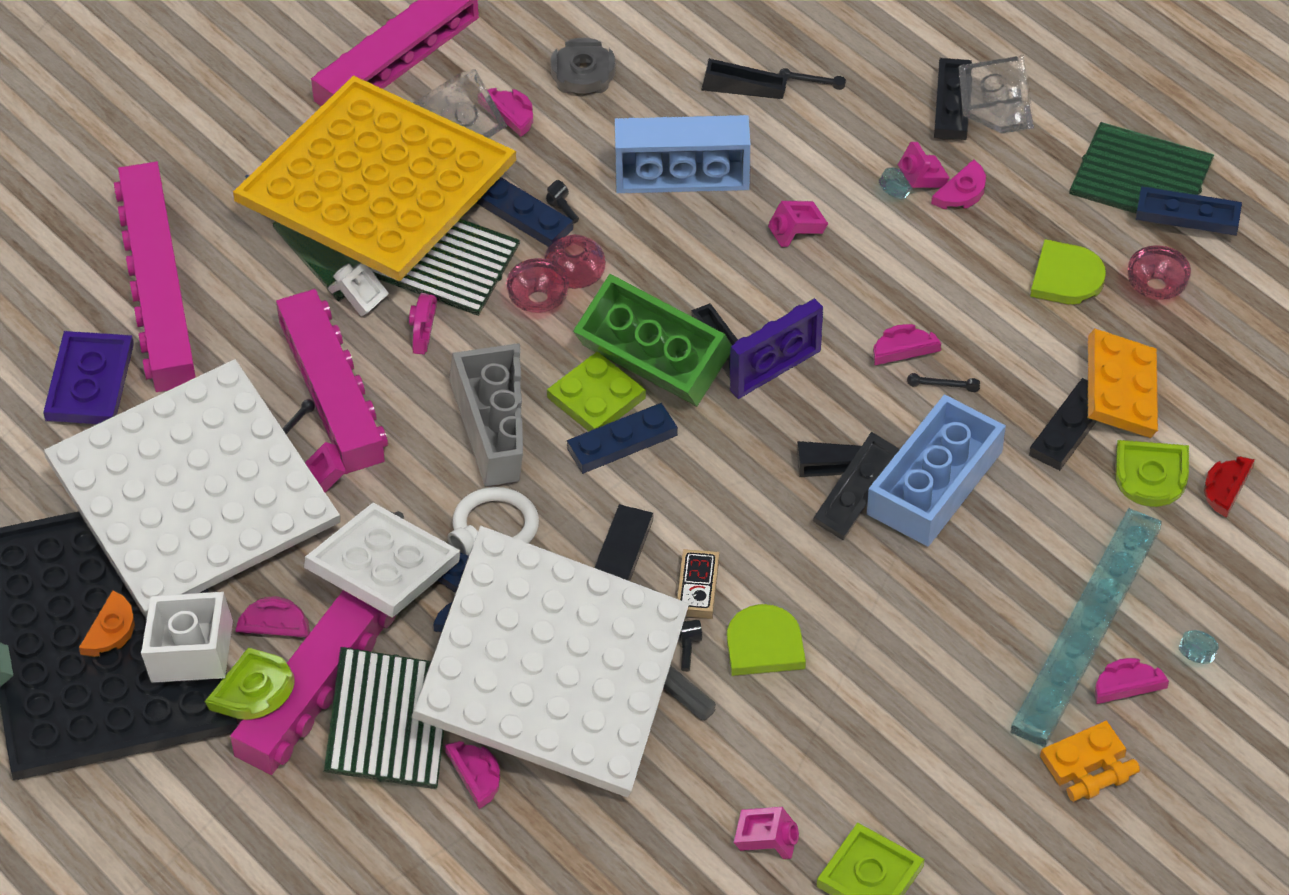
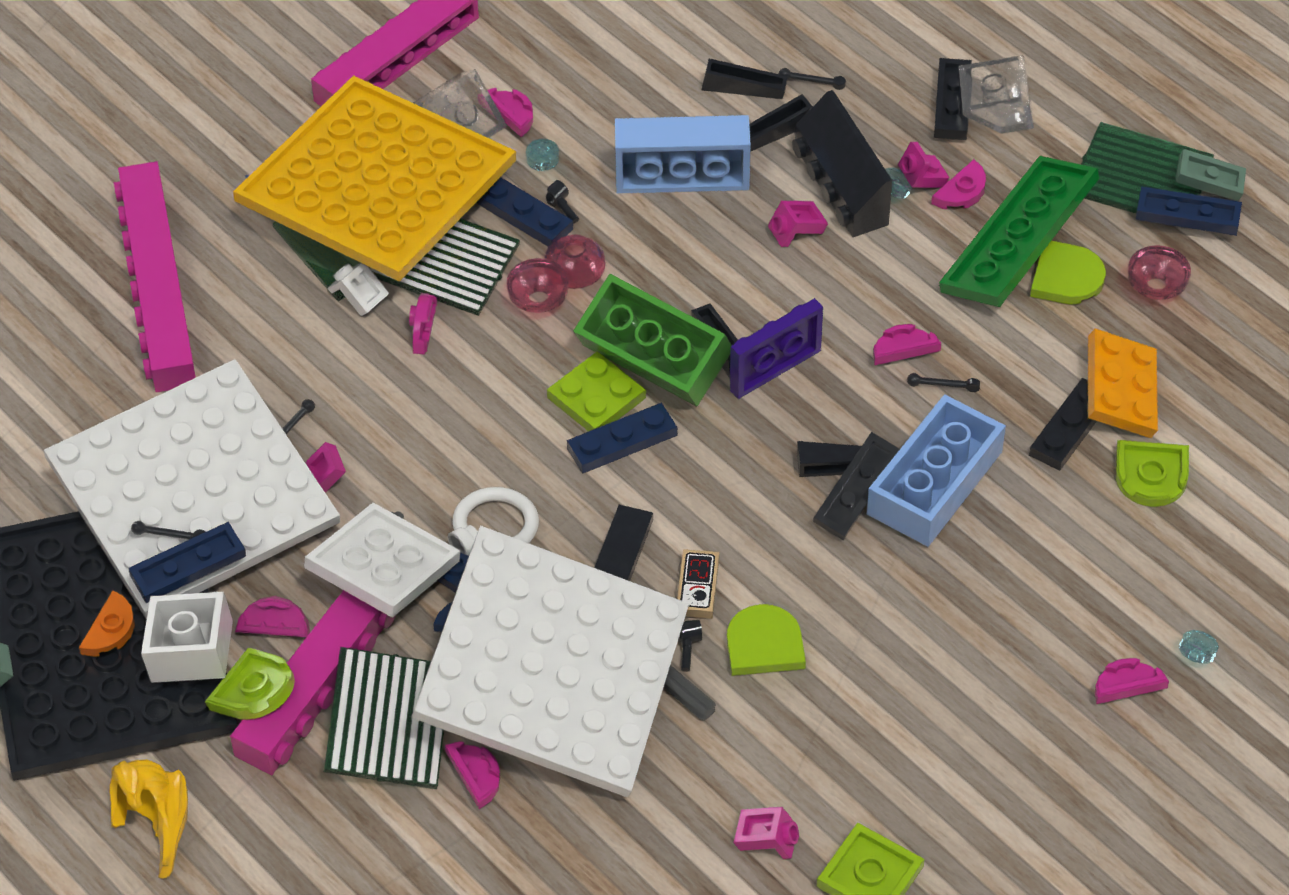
(88, 377): dark purple plate -> none
(139, 528): none -> black hinge
(156, 795): none -> yellow hair
(187, 562): none -> dark blue plate
(331, 381): dark pink brick -> none
(490, 406): light grey wedge -> none
(542, 154): none -> clear light blue tile
(594, 77): flat silver plate -> none
(778, 122): none -> black piece
(844, 166): none -> black slope
(1019, 231): none -> green plate
(1085, 753): light orange plate -> none
(1086, 628): clear light blue plate -> none
(1210, 175): none -> sand green plate
(1225, 483): red plate -> none

